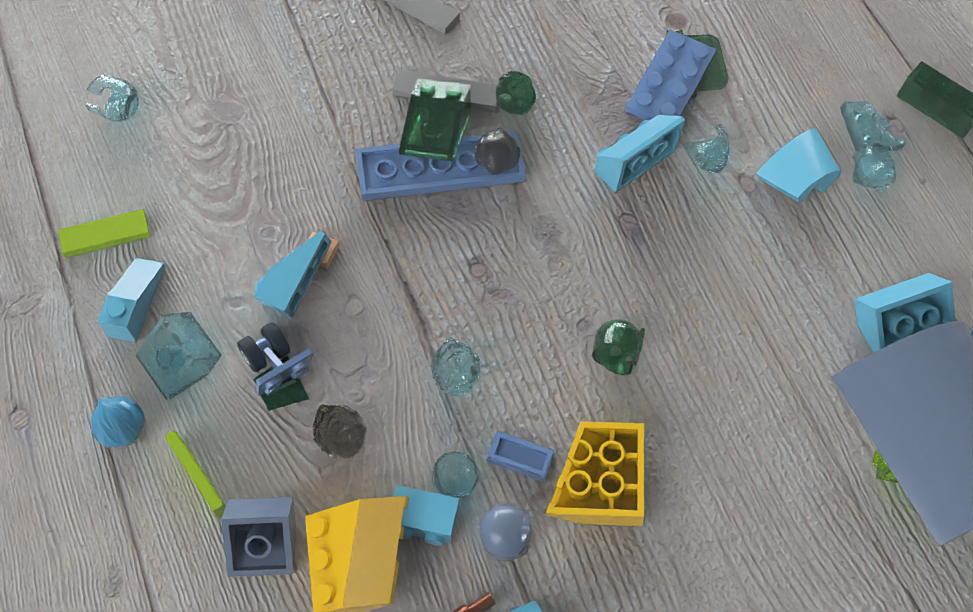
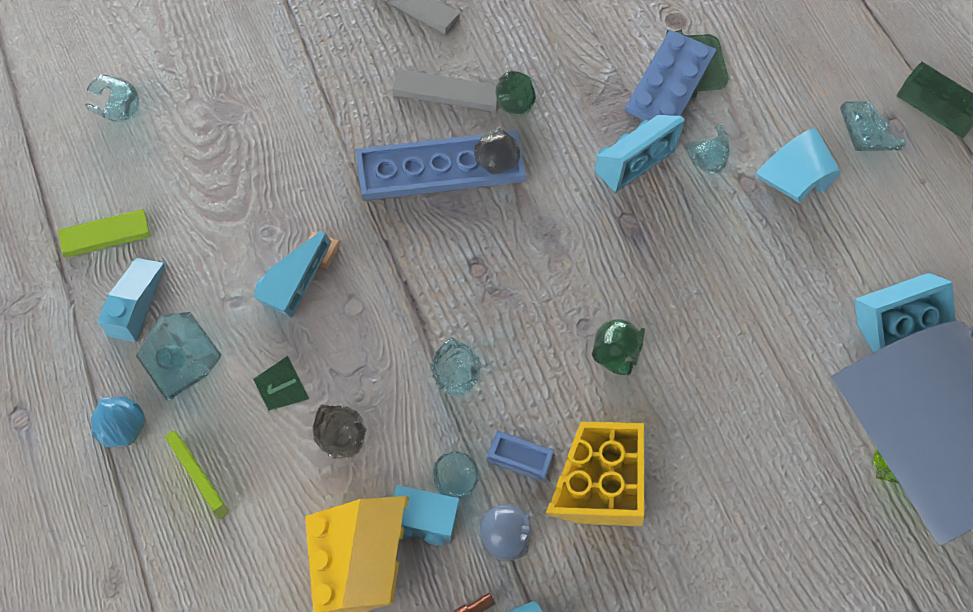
(259, 536): sand blue slope -> none
(273, 346): plate -> none
(435, 119): clear green slope -> none
(874, 167): clear light blue helmet -> none

